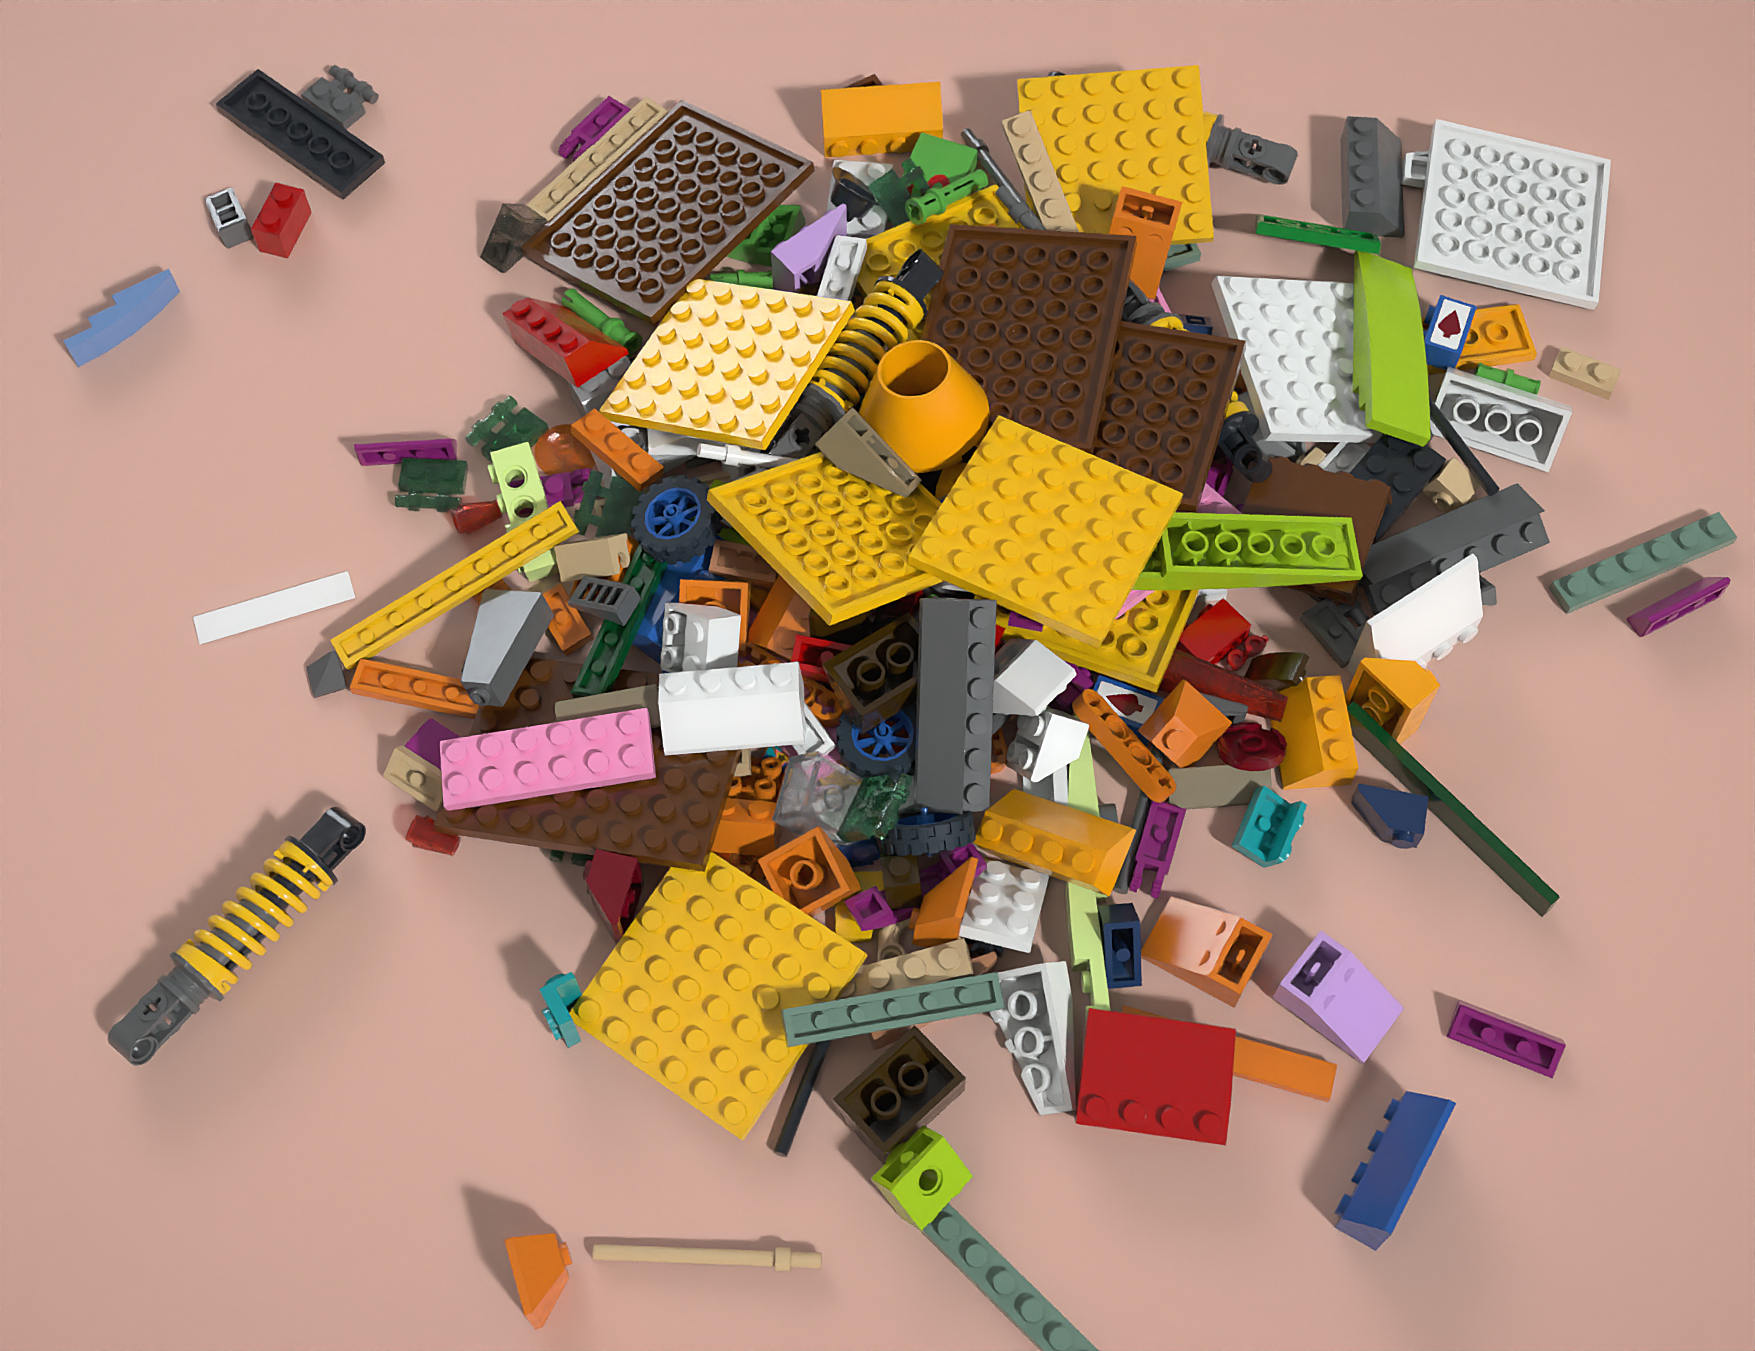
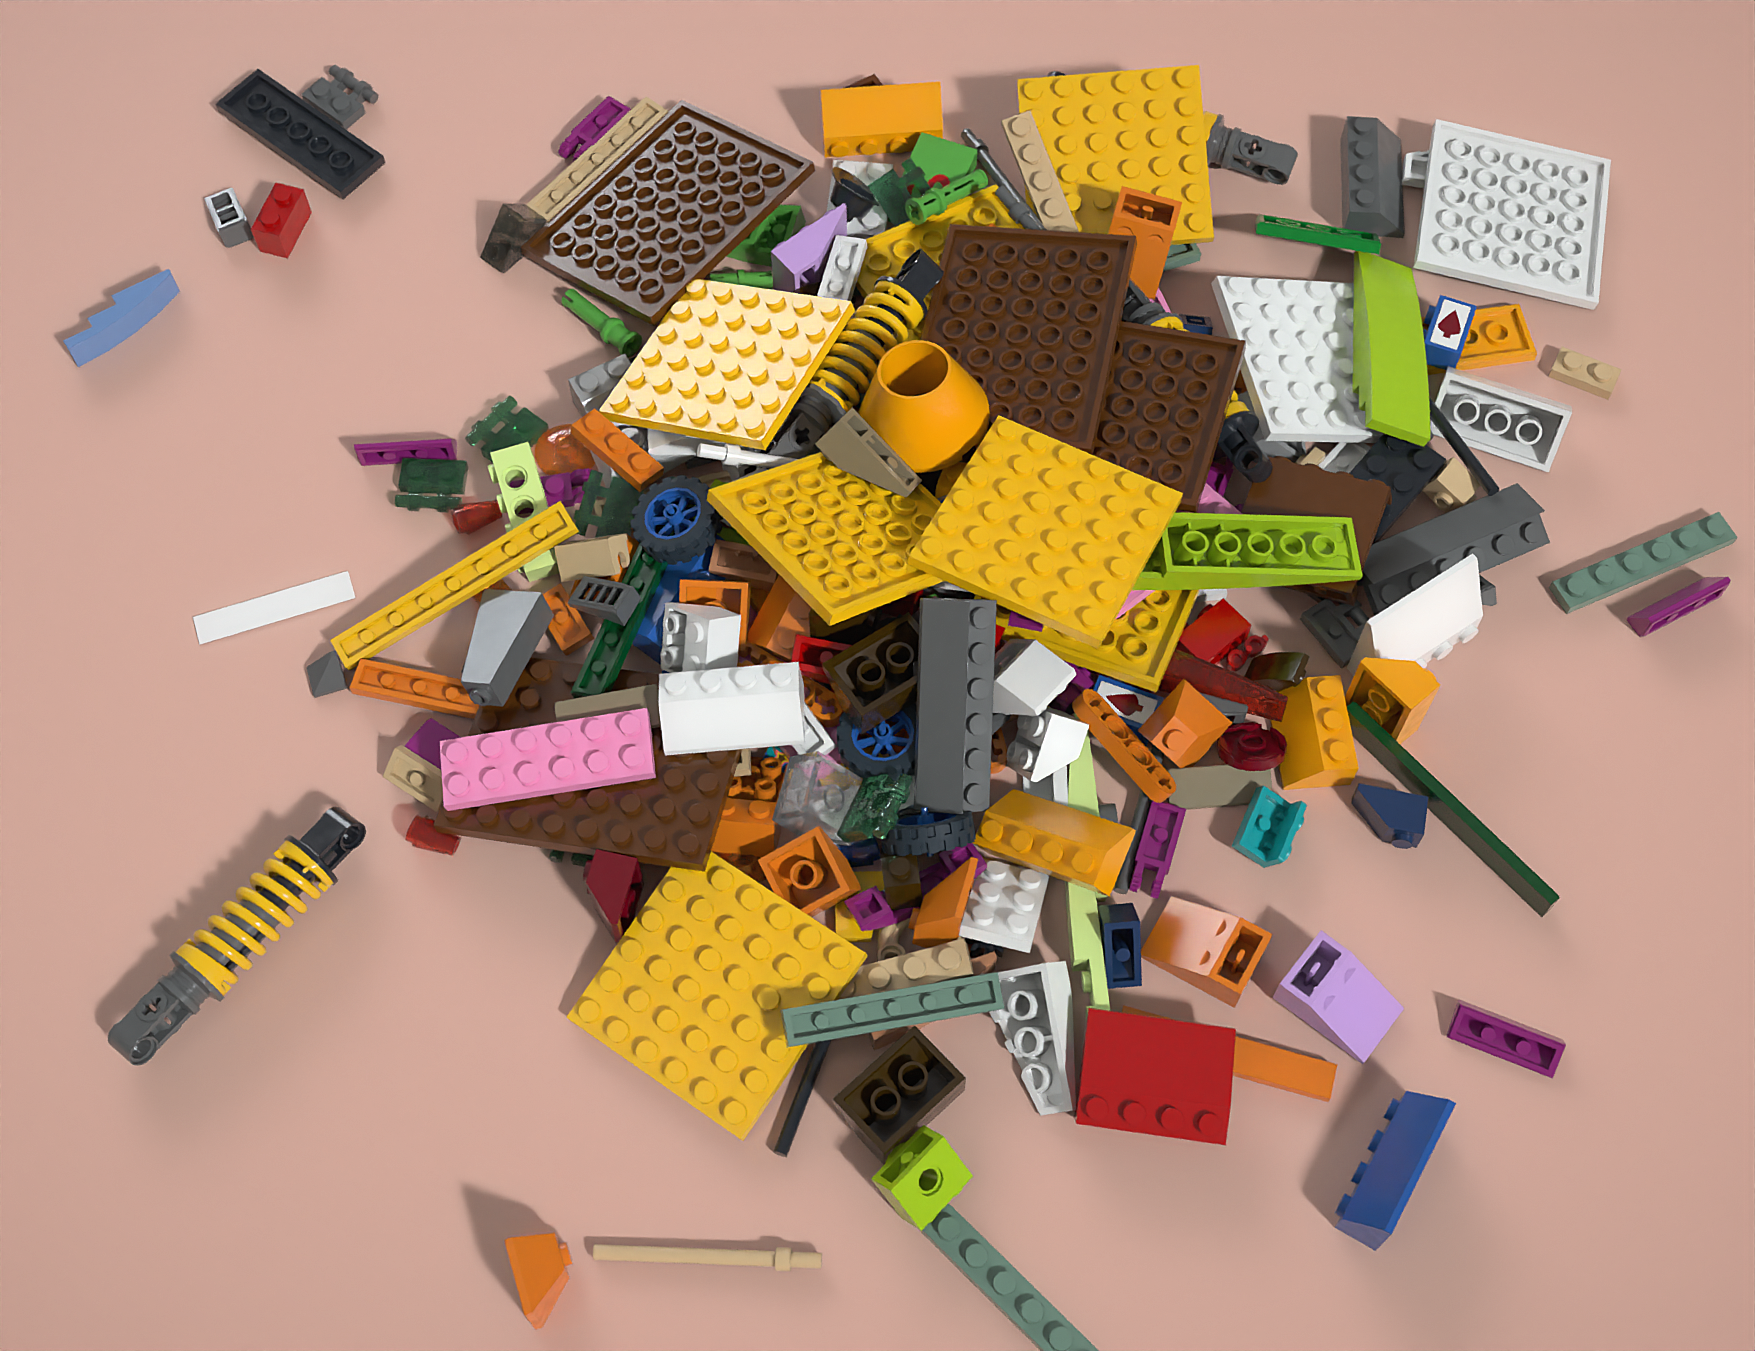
(559, 995): teal bracket -> none
(562, 339): red slope -> none
(1508, 378): bright green pin -> none

